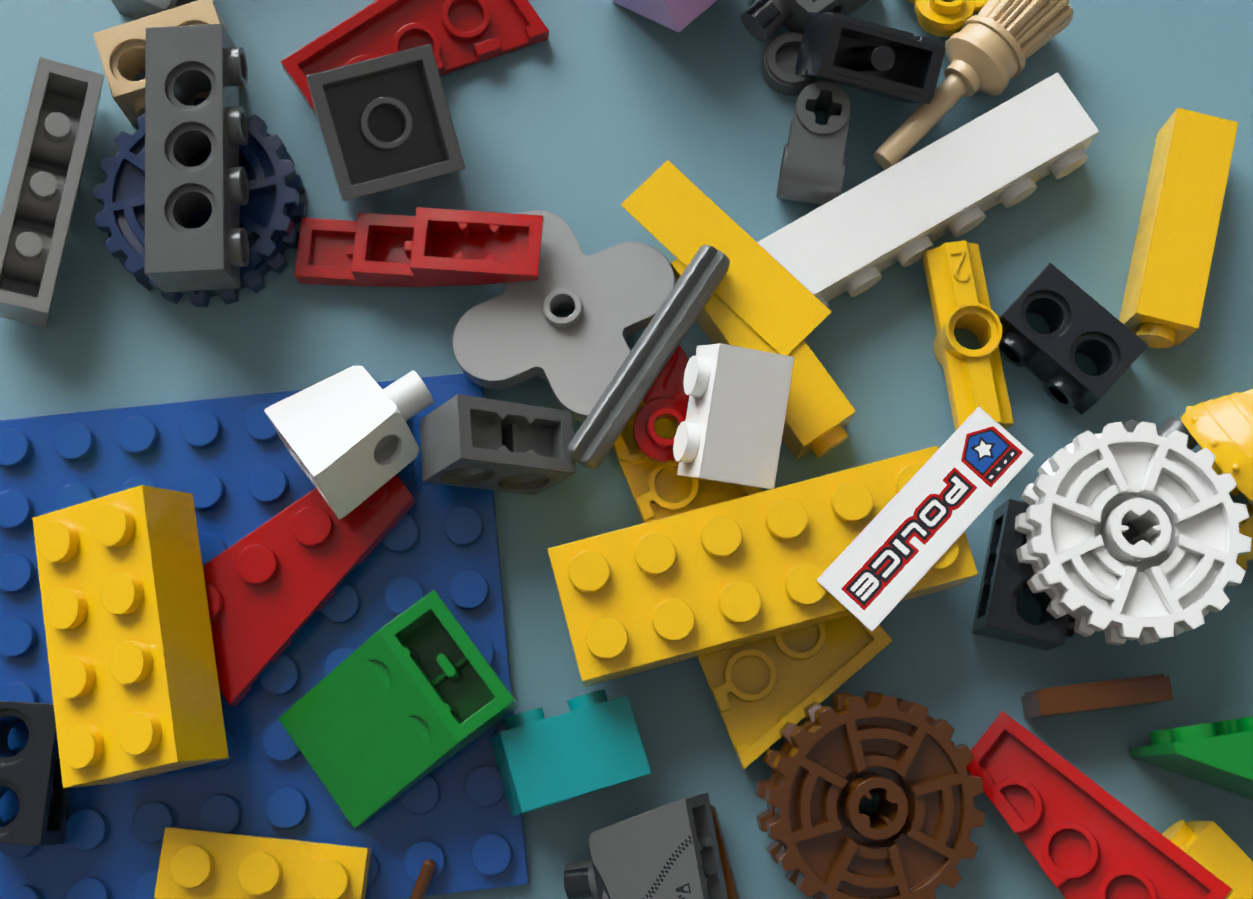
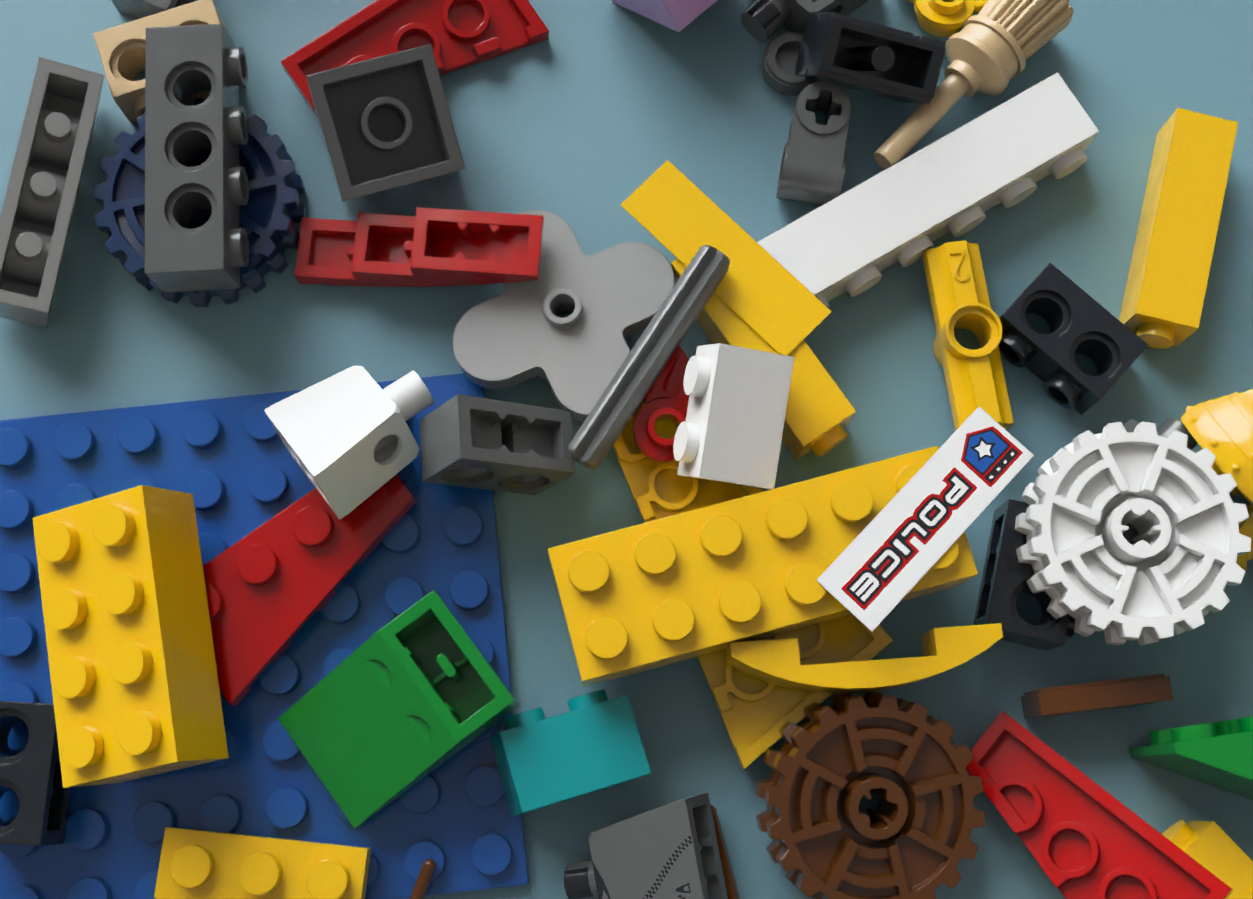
(942, 650): none -> yellow slope

